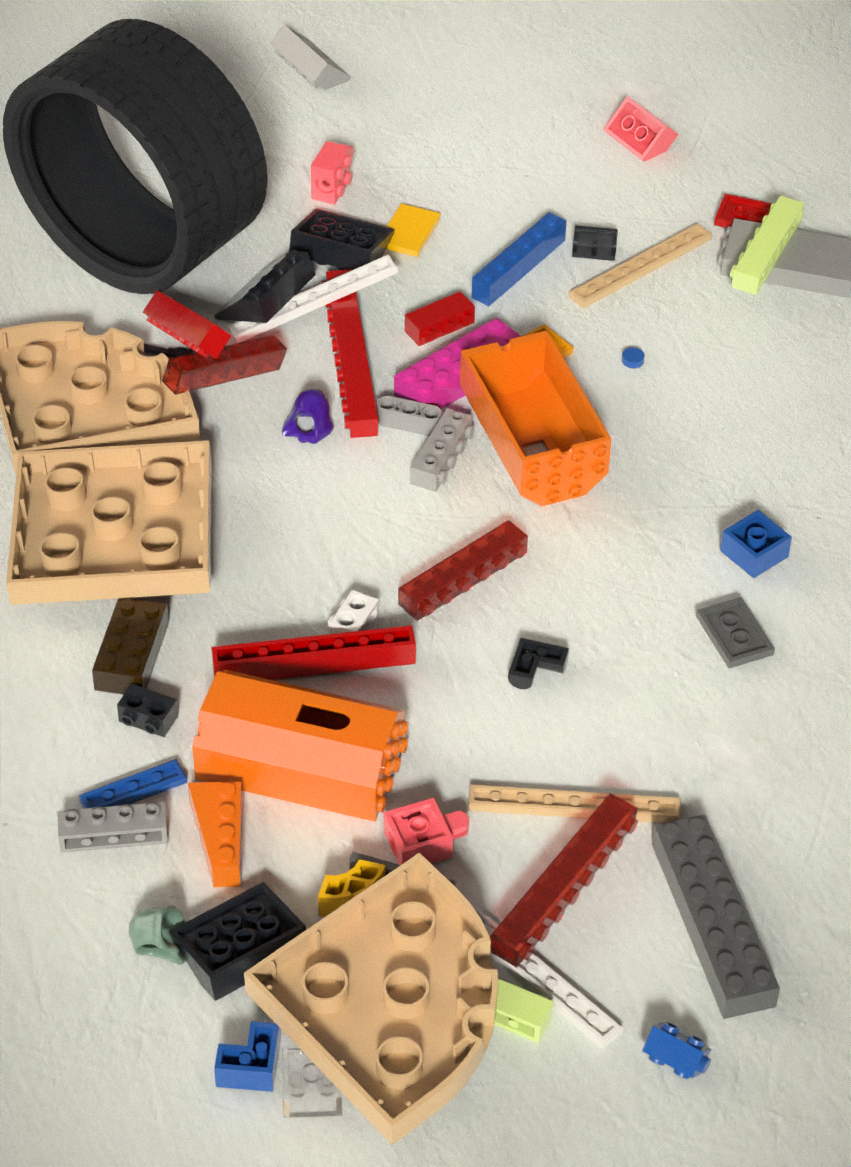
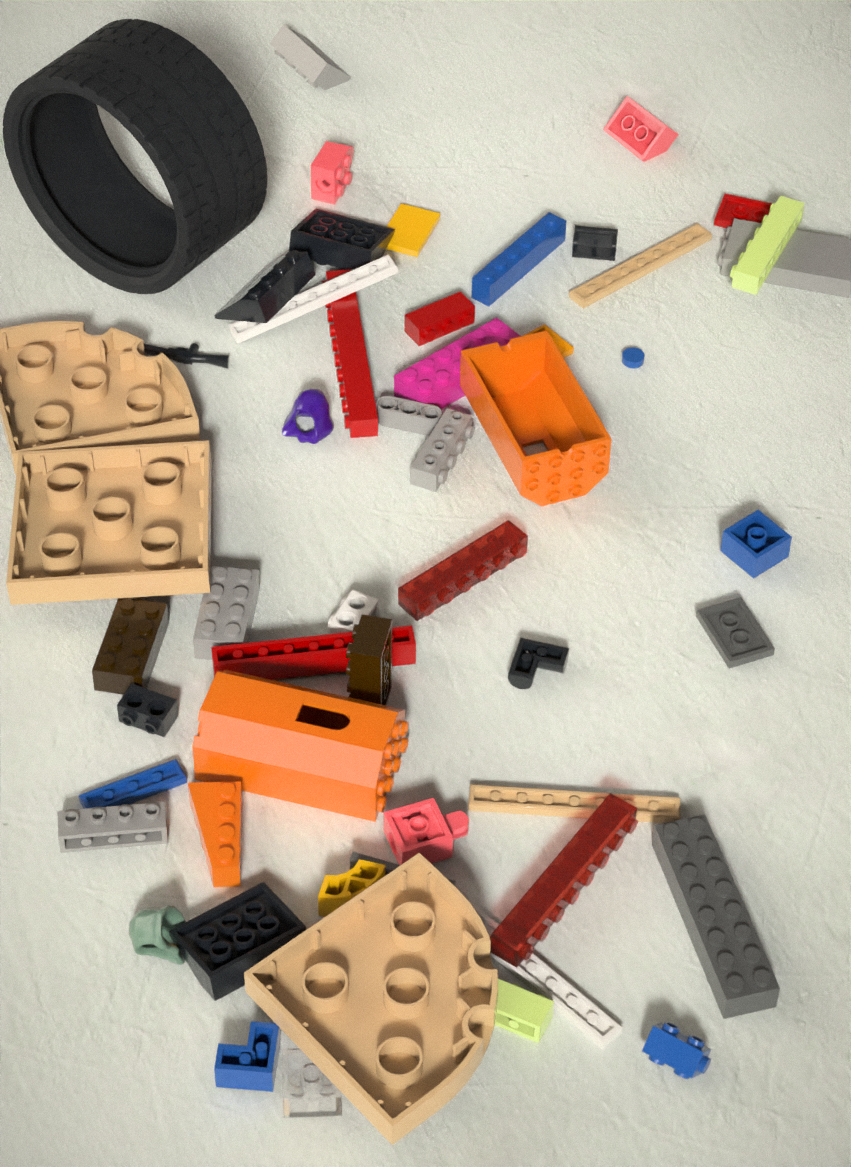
(186, 325): red brick -> none
(227, 610): none -> light grey brick
(233, 363): clear red brick -> none
(370, 660): none -> dark brown brick

